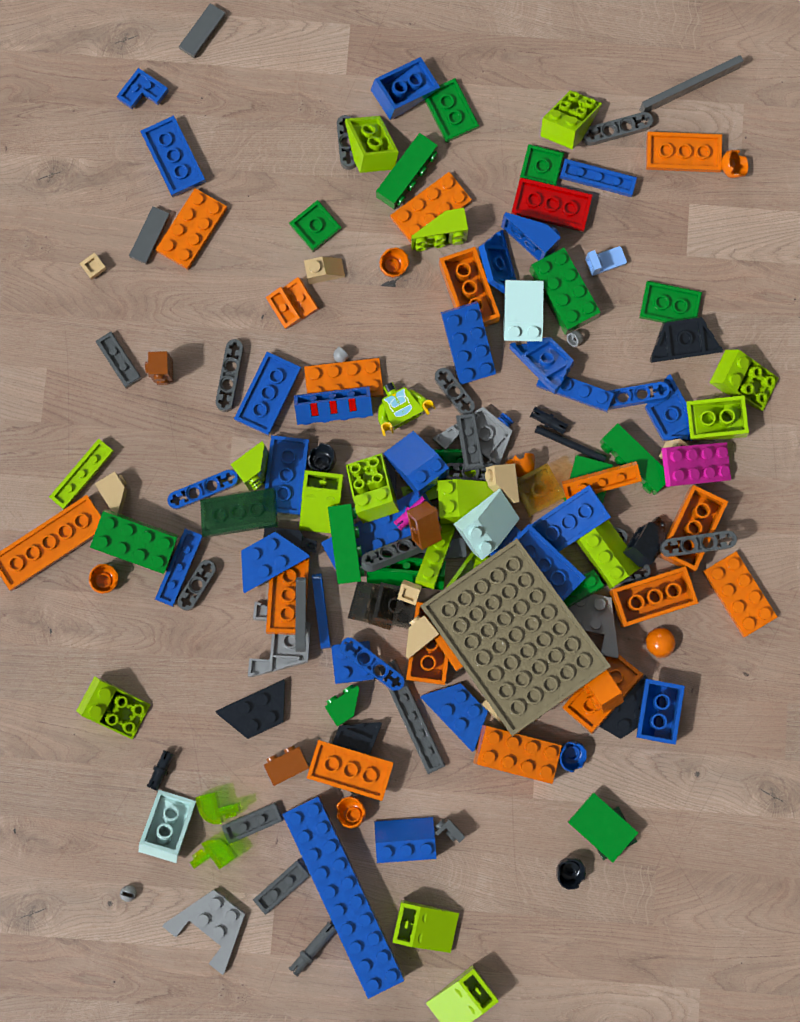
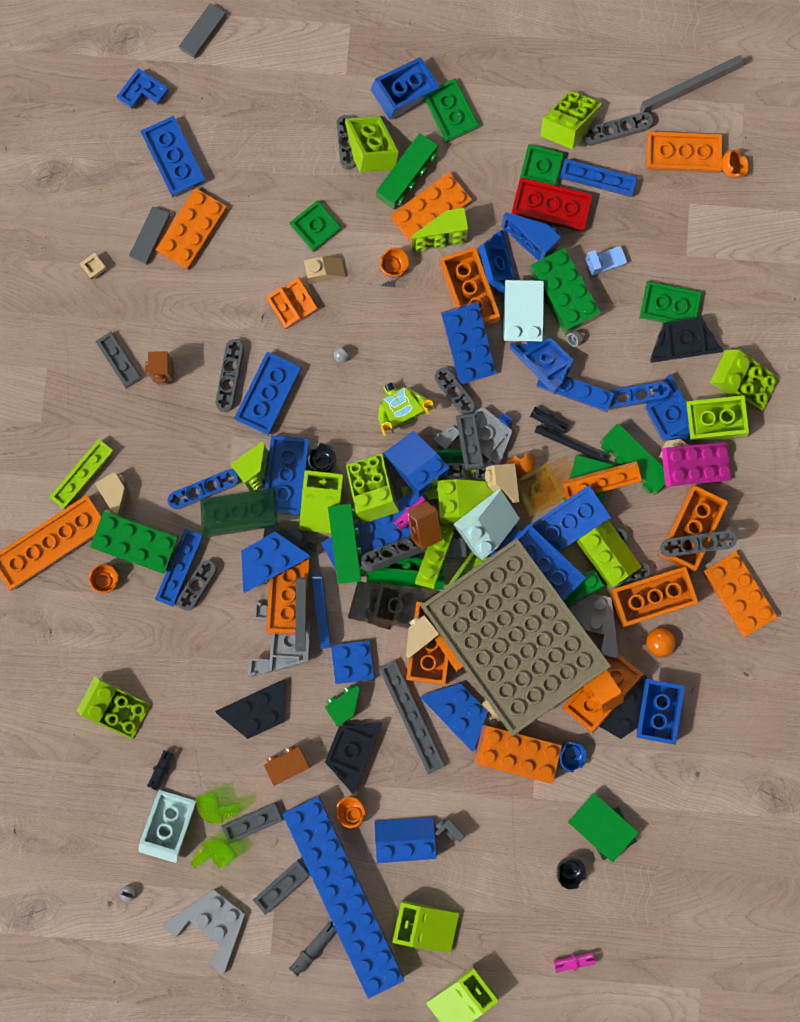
(333, 405): blue brick -> none
(345, 376): orange plate -> none
(350, 770): orange plate -> none
(374, 661): blue beam -> none
(409, 592): tan plate -> none
(574, 962): none -> dark pink pin
(646, 542): black hinge -> none

